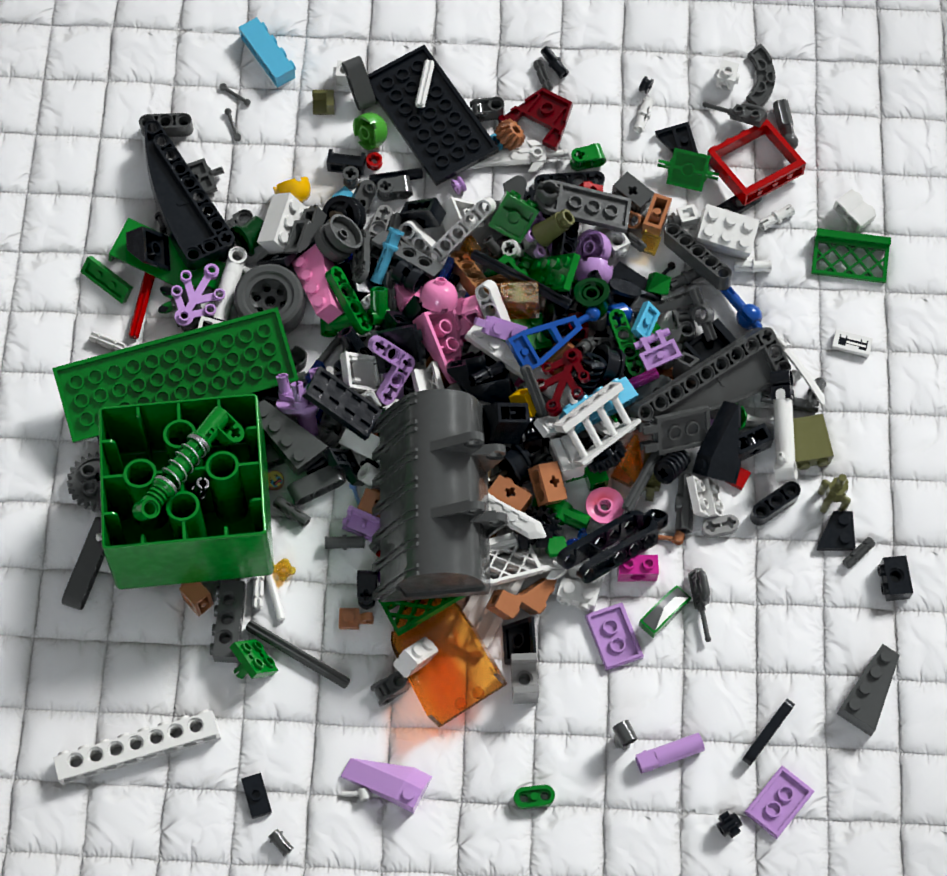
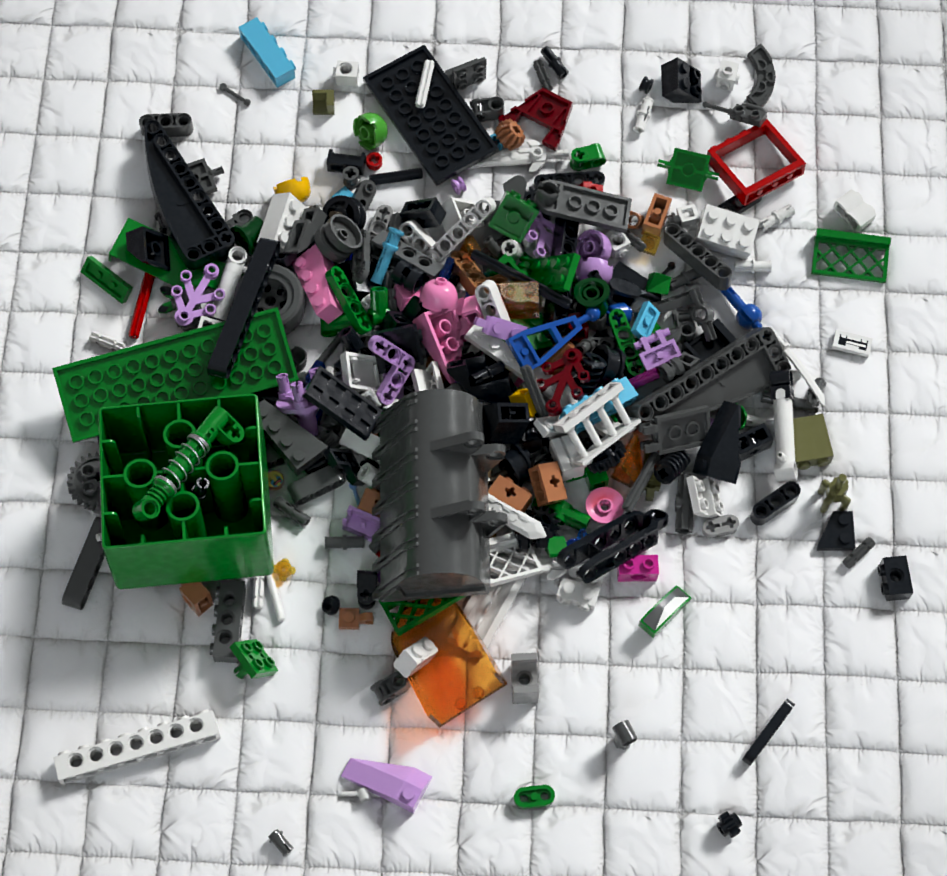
(237, 137): dark grey hinge -> none
(243, 308): none -> black beam
(256, 795): black plate -> none
(297, 654): dark grey axle -> none
(331, 605): none -> black plate
(359, 83): dark grey beam -> none
(395, 188): dark grey piece -> none
(467, 73): none -> dark grey bracket
(519, 638): black slope -> none
(530, 600): nougat arch -> none
(552, 227): olive plant -> none
(614, 636): lavender tile -> none
(632, 188): dark grey brick -> none
(669, 753): lavender piece -> none
(671, 369): none -> dark grey wheel
(677, 137): black wing -> none
(677, 539): nougat hand -> none
(681, 82): none -> black slope
(701, 595): dark grey piece -> none
(742, 479): red tile -> none
(779, 802): lavender tile -> none
(785, 122): dark grey piece -> none
(869, 694): dark grey wedge -> none

